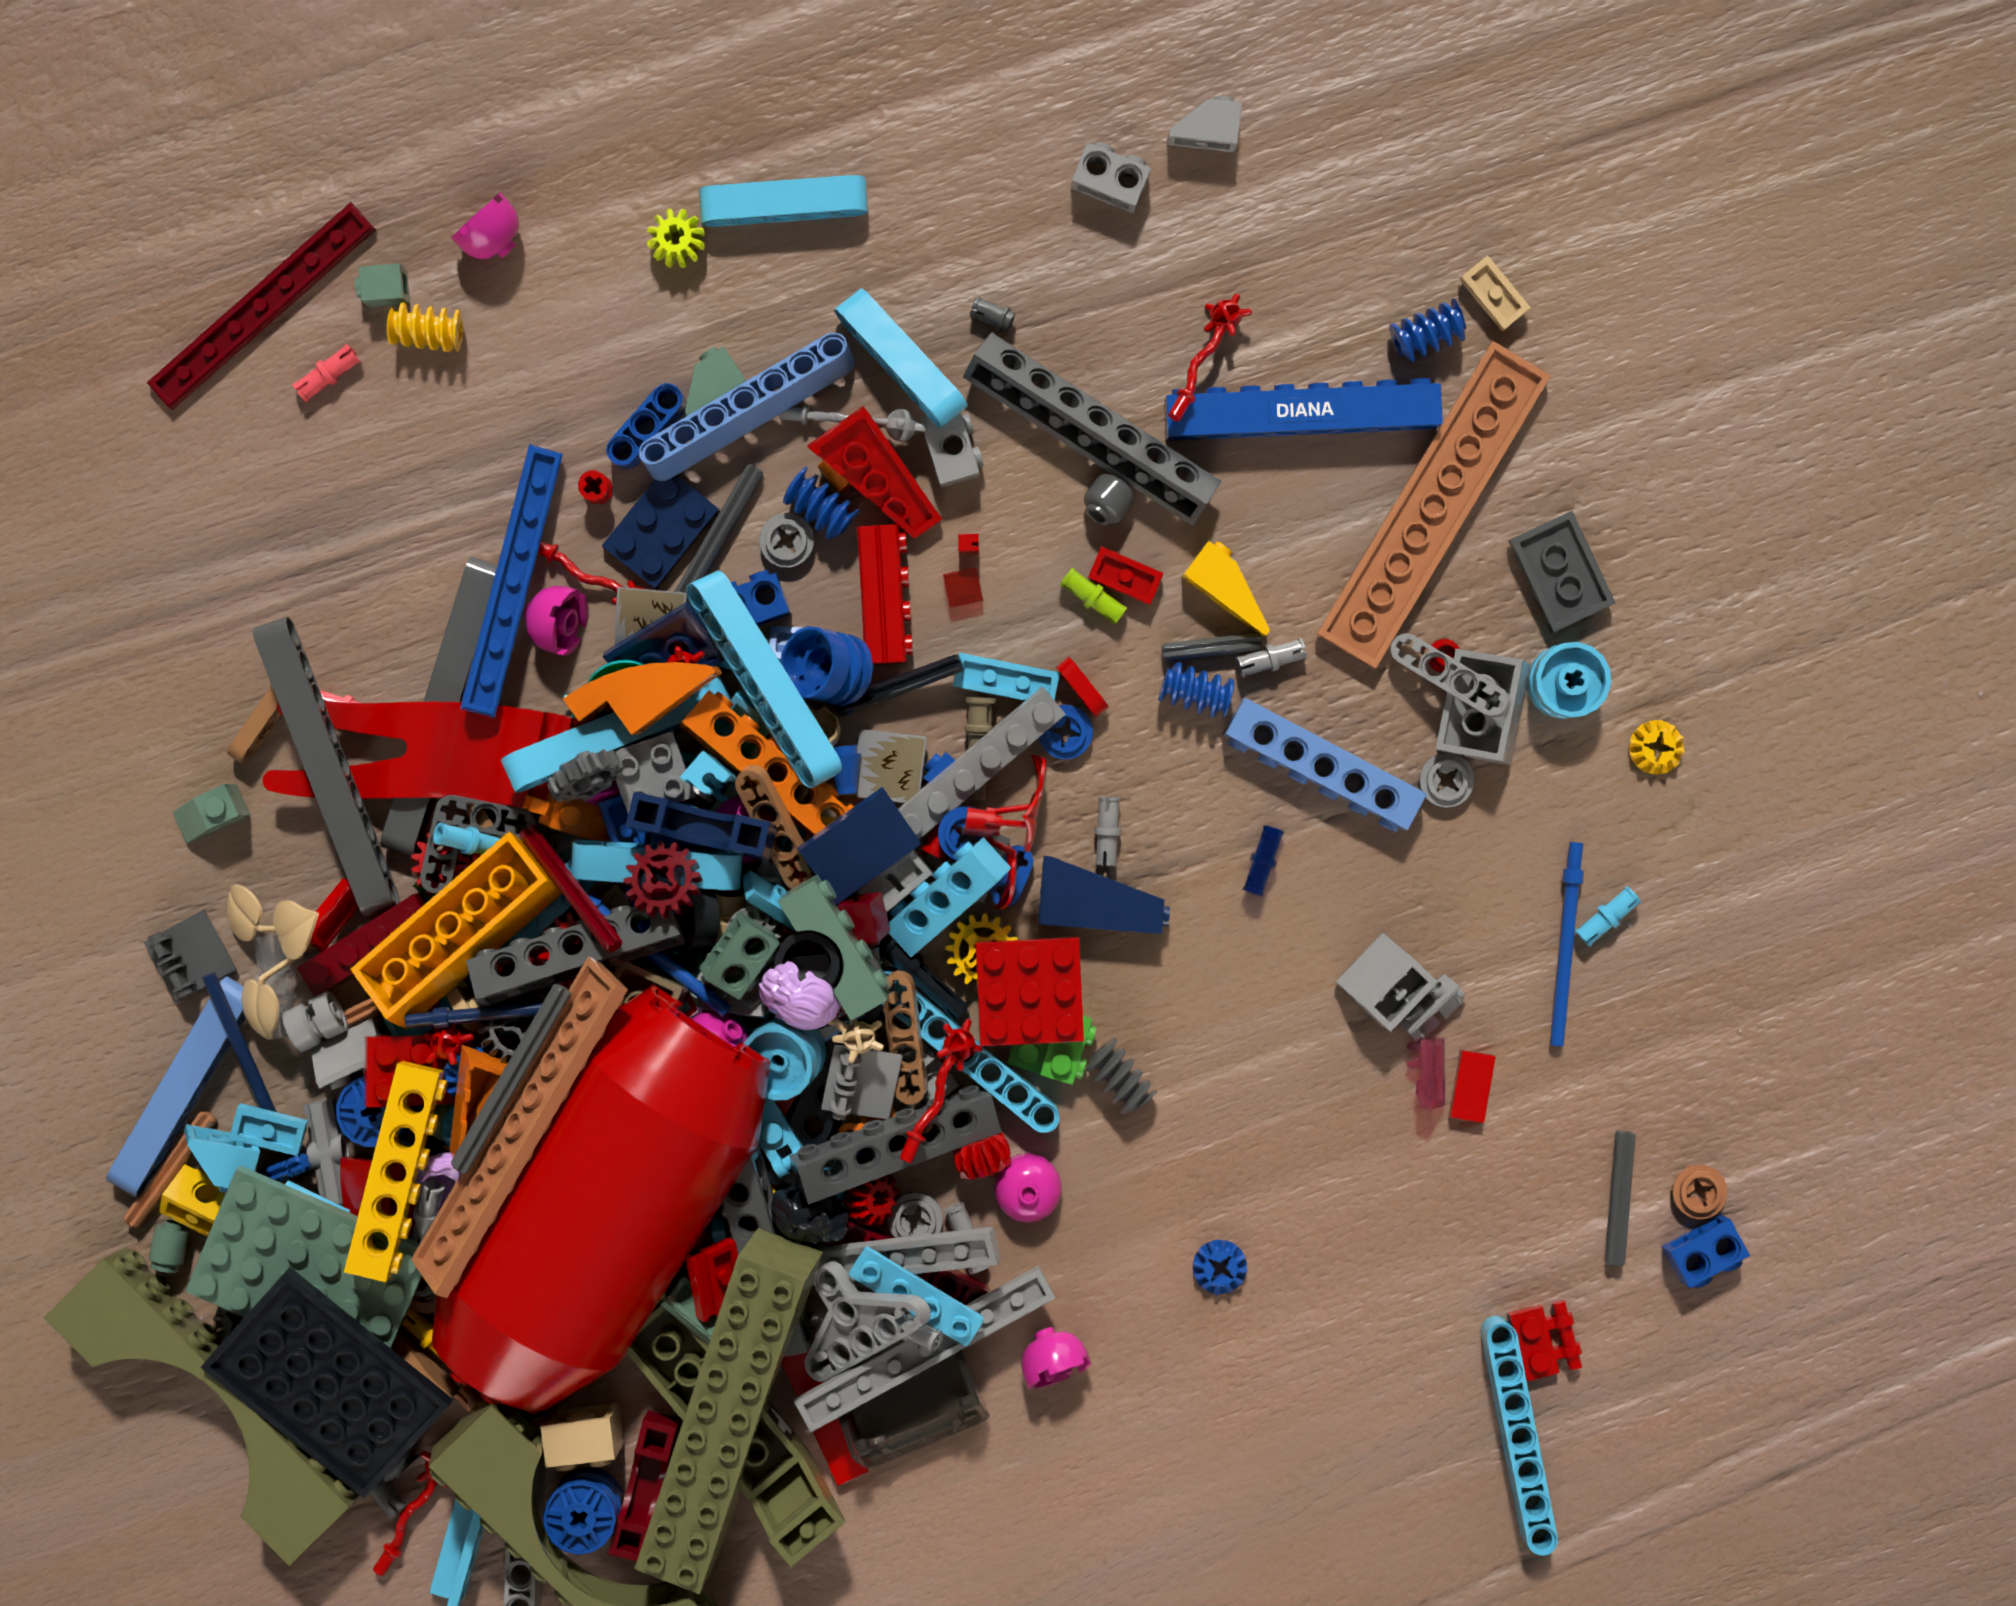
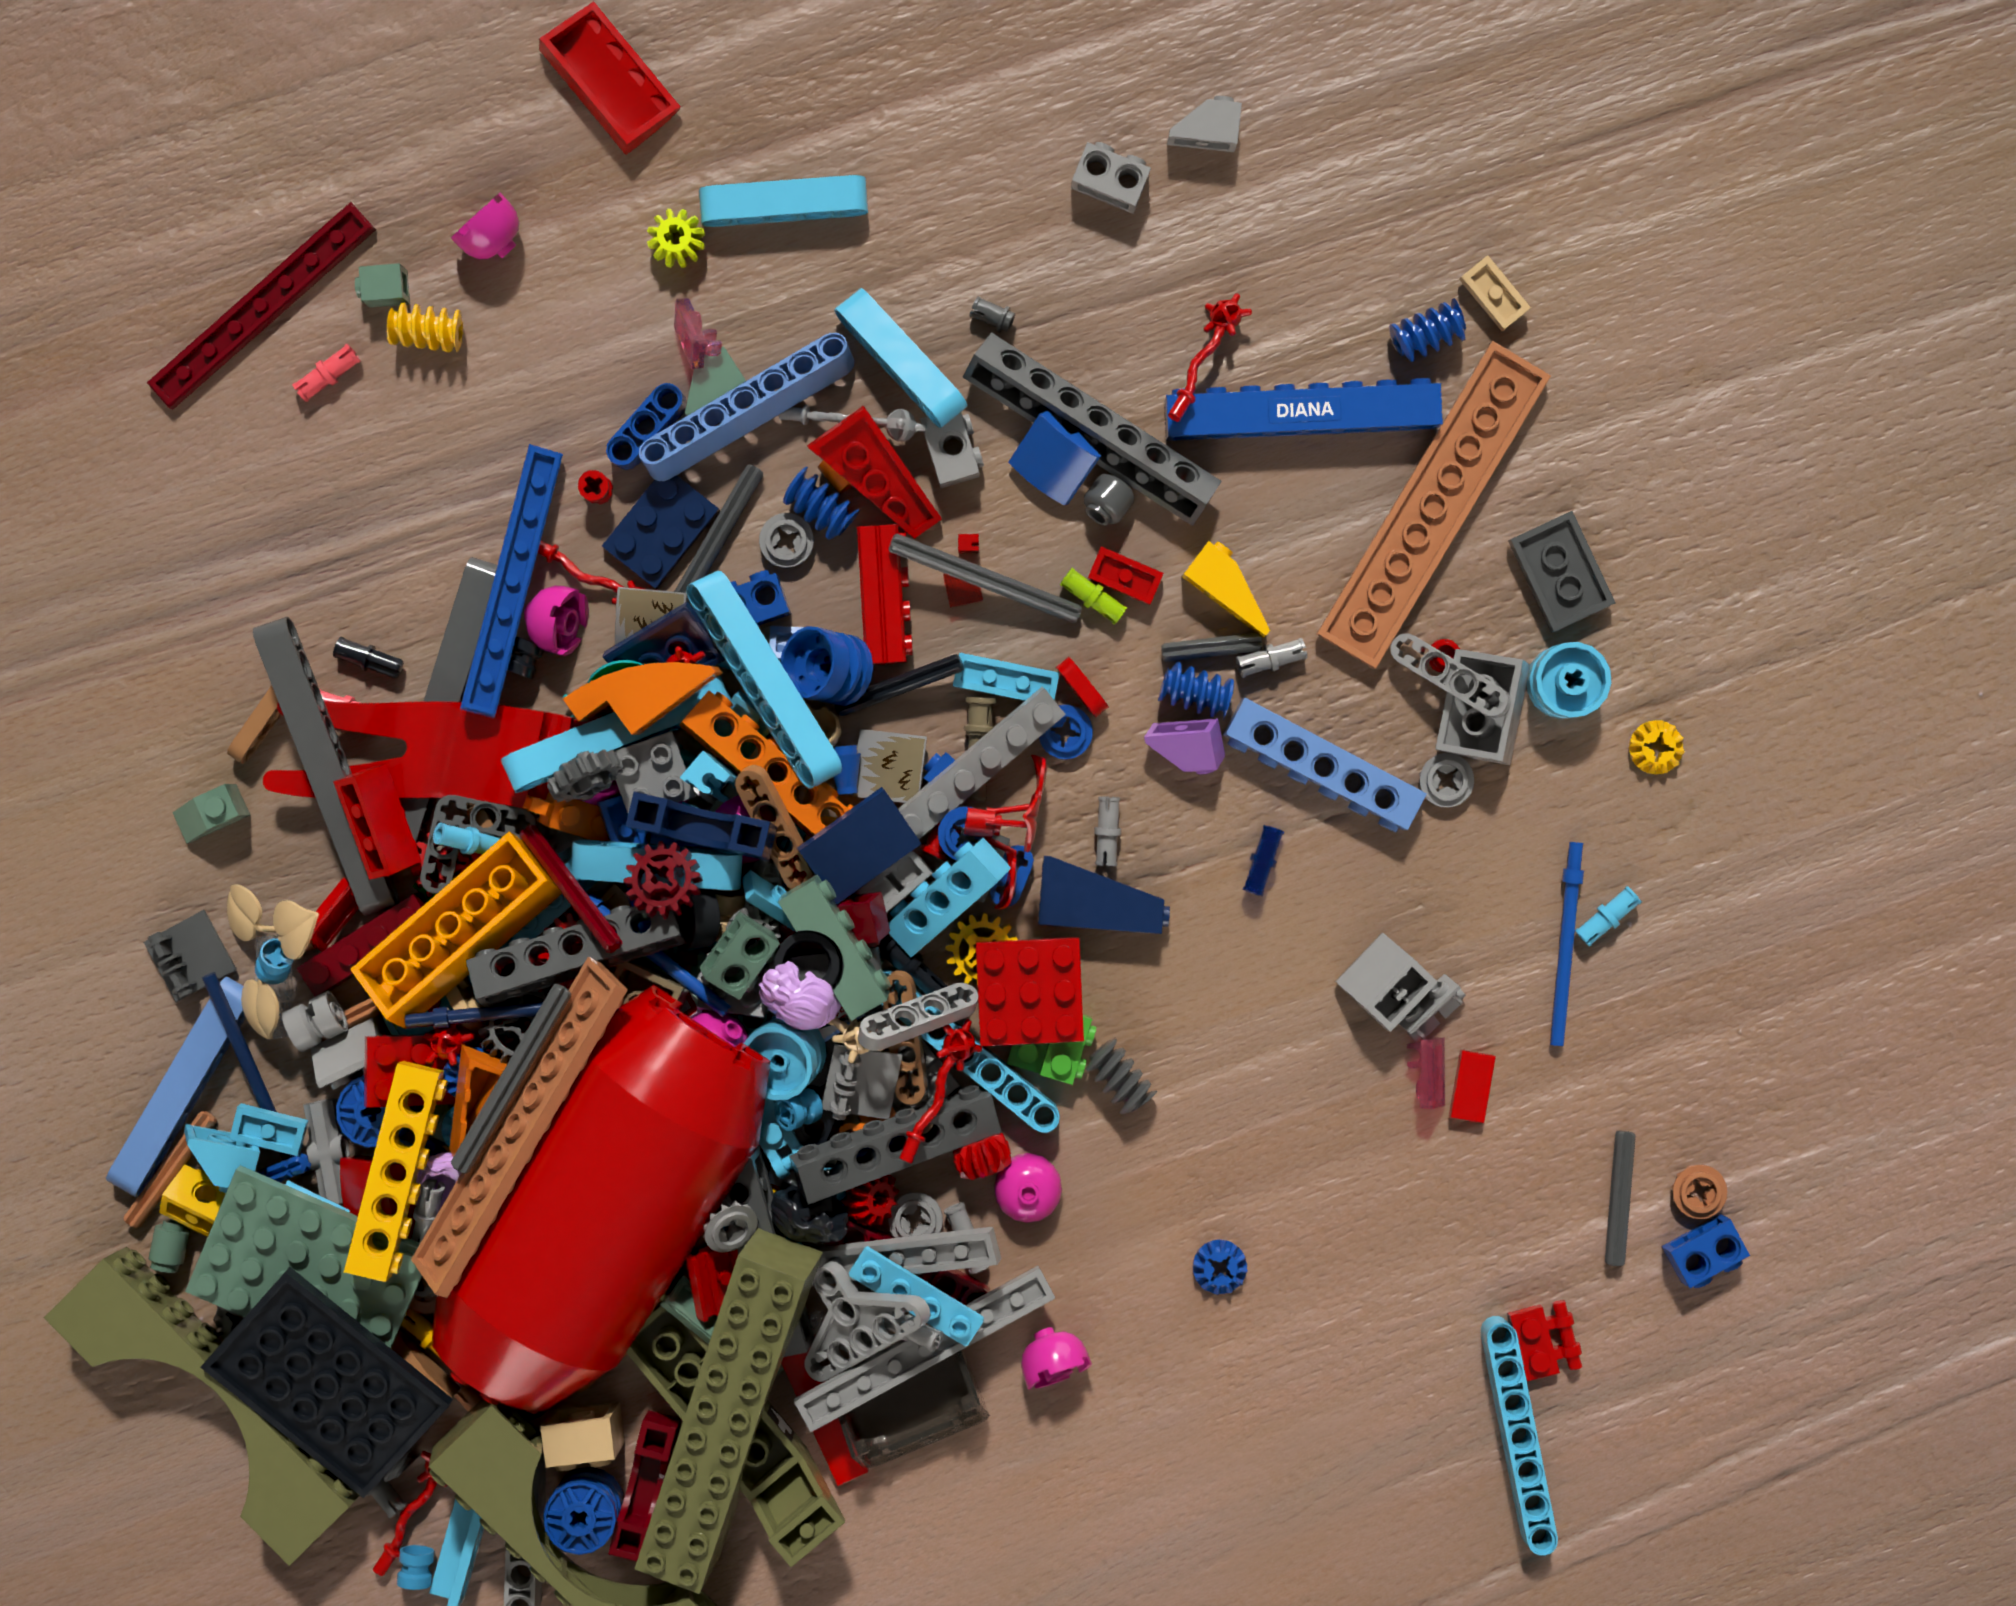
(272, 964): none -> dark azure wheel
(368, 658): none -> black axle
(377, 821): none -> red brick
(415, 1568): none -> dark azure wheel
(524, 657): none -> black wheel
(608, 77): none -> red slope
(693, 340): none -> clear pink plate
(737, 1234): none -> light grey gear
(799, 1109): none -> dark azure wheel
(915, 1012): none -> light grey beam
(984, 578): none -> dark grey axle
(1054, 459): none -> blue slope
(1189, 744): none -> medium lavender slope

